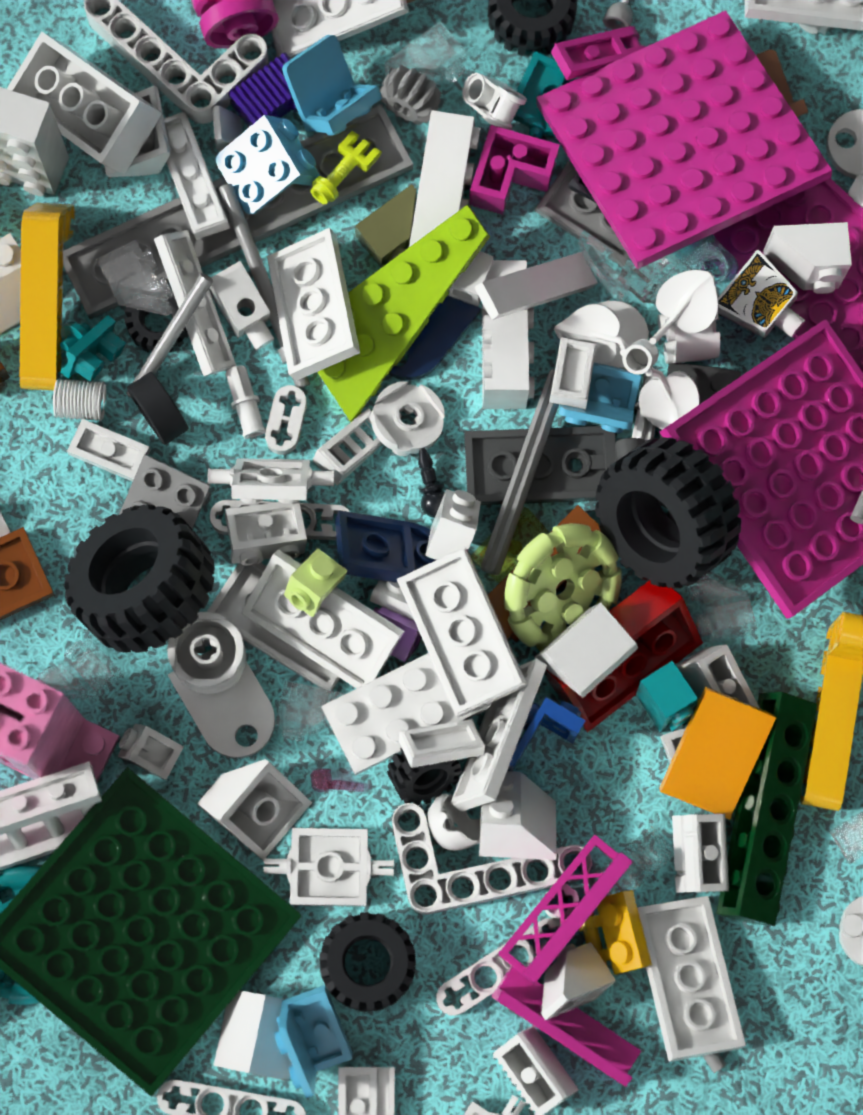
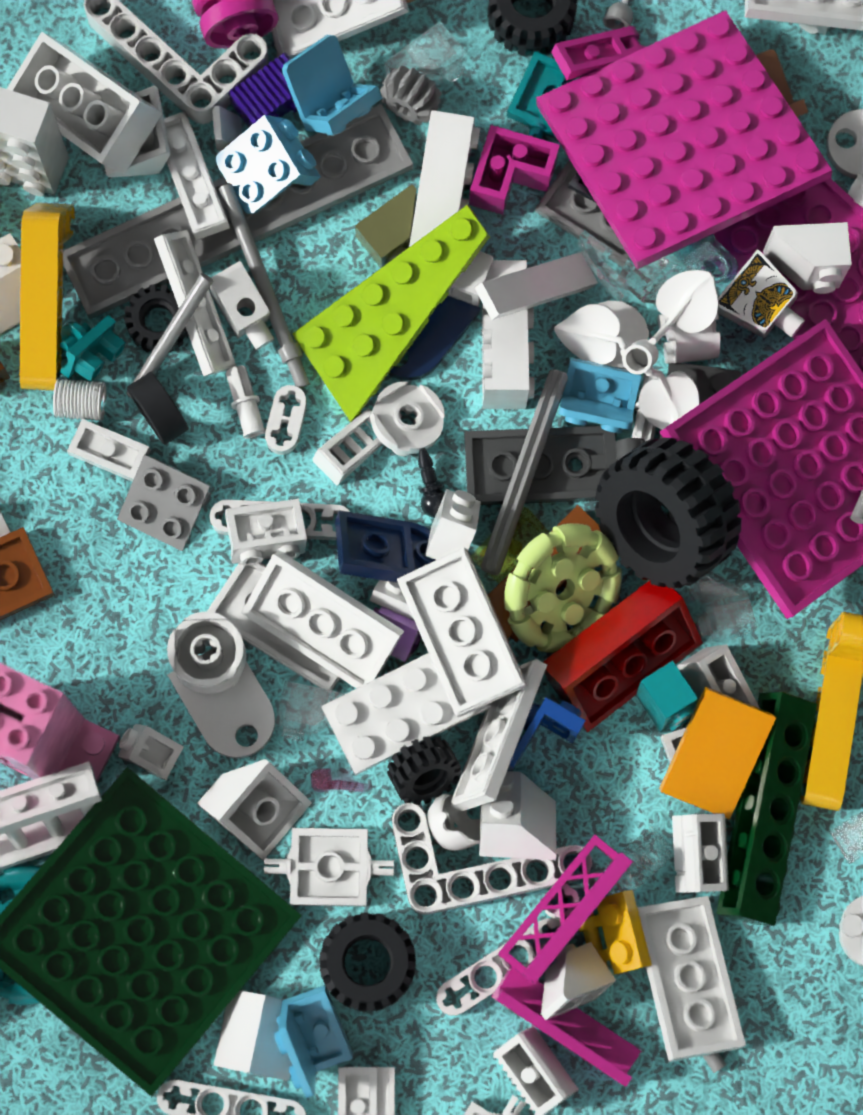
(83, 673): clear slope -> none
(133, 279): clear slope -> none
(161, 601): black tyre -> none
(270, 479): white plate -> none
(313, 304): white plate -> none
(314, 582): yellowish green bracket -> none
(325, 189): neon yellow hinge -> none
(441, 743): white tile -> none
(492, 99): white piece -> none
(573, 373): white tile -> none
(588, 650): white slope -> none

